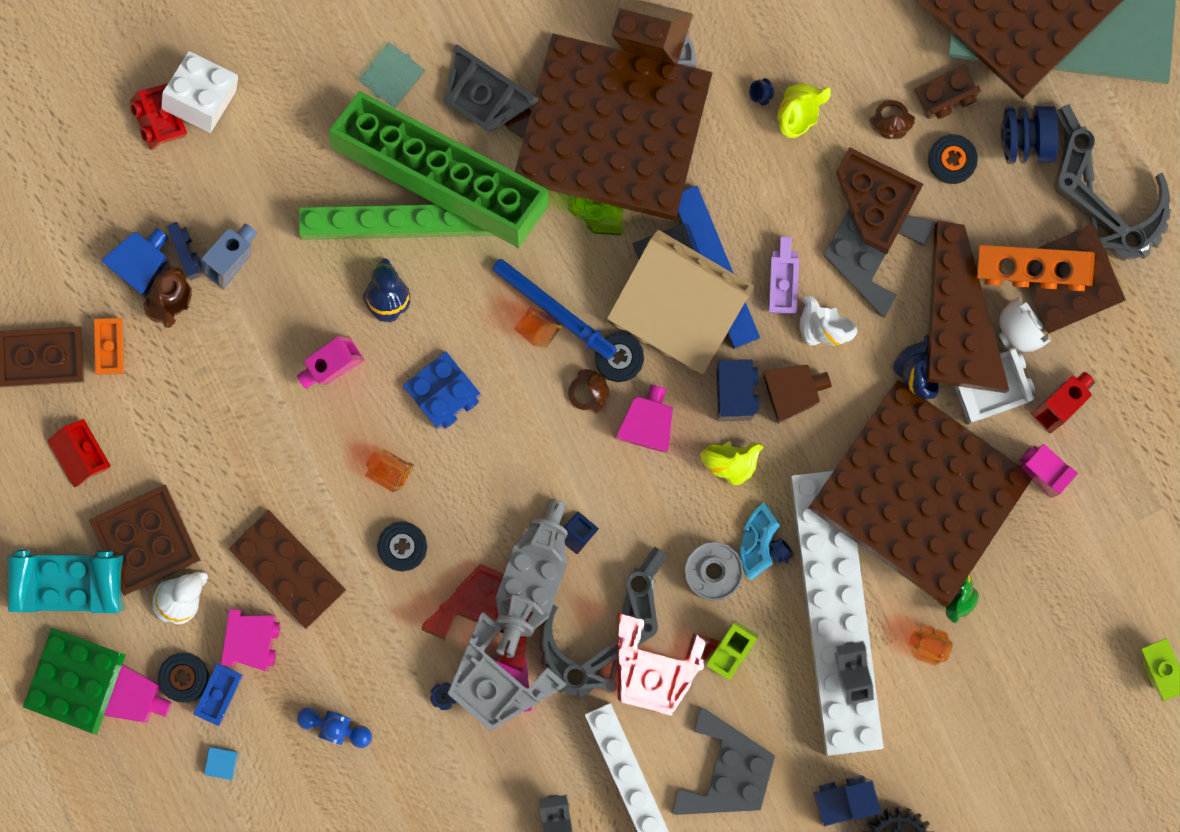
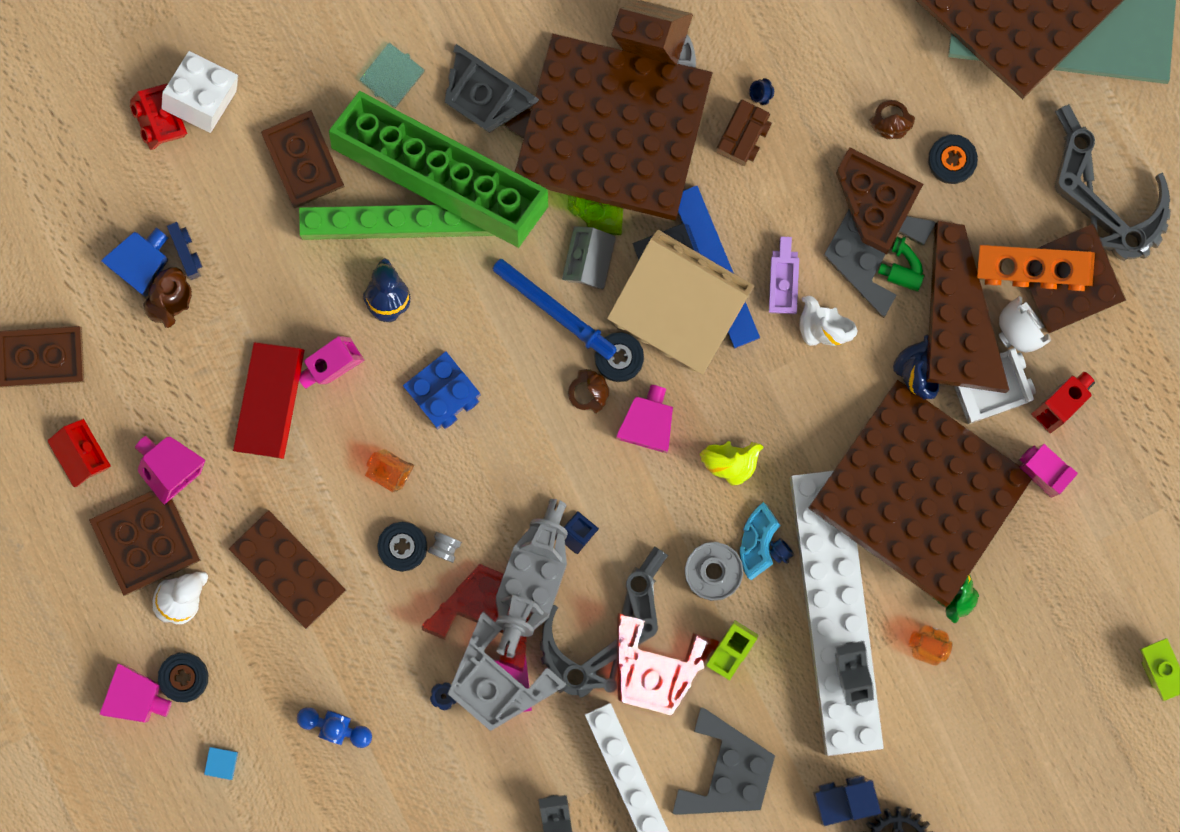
(64, 582): teal piece -> none
(74, 681): green plate -> none
(109, 346): orange plate -> none
(168, 466): none -> dark pink torso
(218, 694): blue plate -> none
(222, 264): sand blue torso -> none
(250, 640): dark pink hips -> none
(268, 400): none -> red tile
(302, 159): none -> reddish brown plate
(444, 547): none -> light grey wheel
(538, 327): clear orange brick -> none
(588, 257): none -> light grey panel
(735, 390): dark blue brick -> none
(743, 133): none -> reddish brown brick
(794, 390): reddish brown torso -> none
(800, 108): neon yellow hair -> none
(900, 275): none -> green plant
(947, 92): reddish brown bracket -> none
(1032, 134): dark blue wheel -> none

